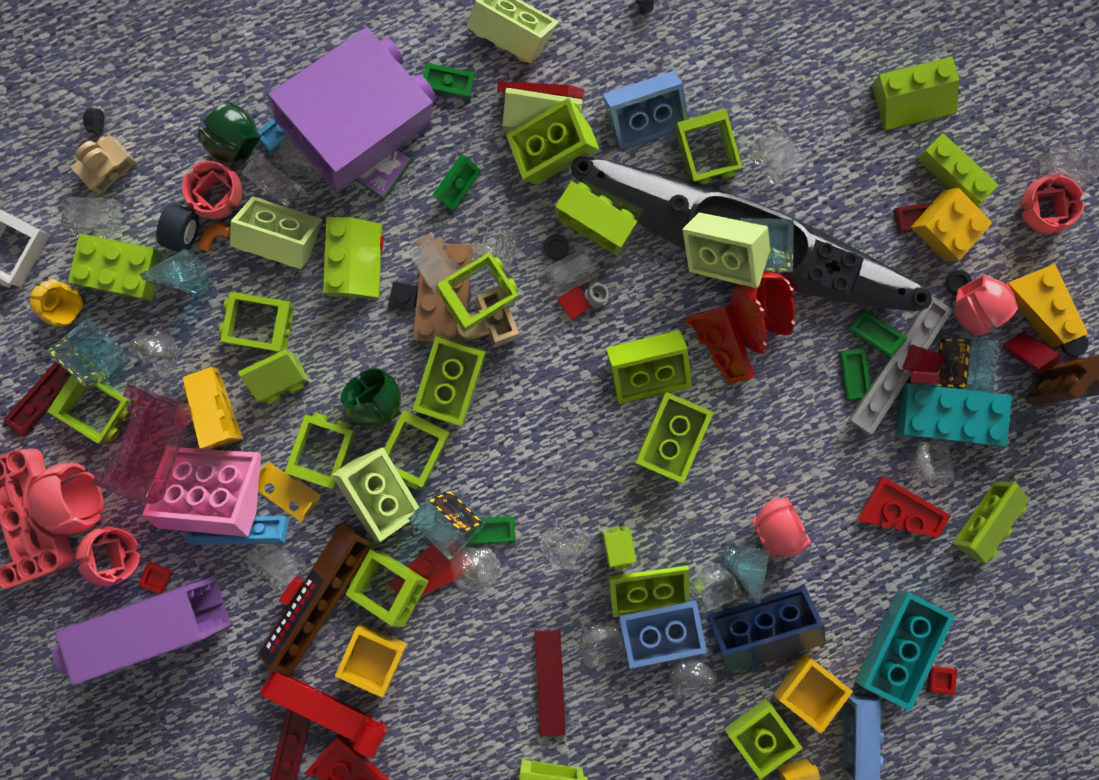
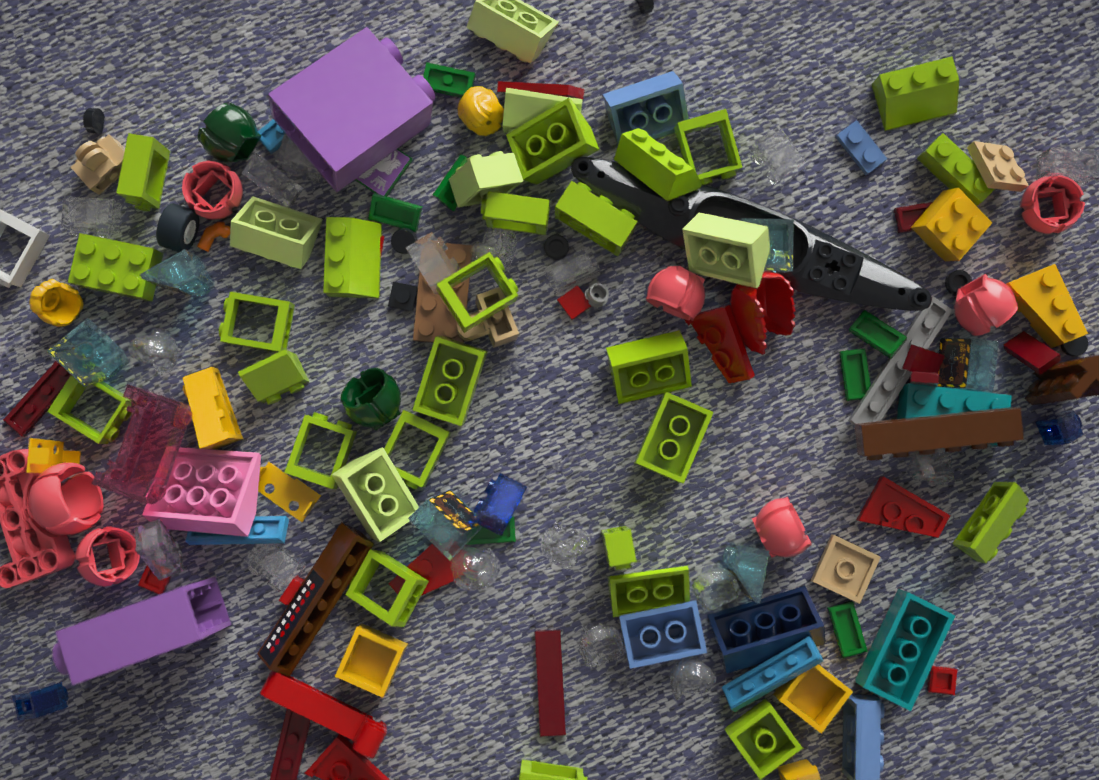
(40, 701): none -> clear blue slope
(44, 457): none -> yellow piece
(143, 172): none -> lime window
(158, 549): none -> clear brick
(394, 212): none -> green tile
(403, 238): none -> black tile
(480, 111): none -> yellow hair
(483, 174): none -> yellowish green brick
(500, 503): none -> clear blue brick
(516, 213): none -> lime window
(655, 165): none -> lime slope
(677, 291): none -> coral piece
(772, 674): none -> dark azure tile
(845, 568): none -> tan plate
(847, 629): none -> green tile
(861, 147): none -> medium blue plate
(938, 432): none -> reddish brown brick
(997, 166): none -> tan plate
(1060, 428): none -> clear blue slope

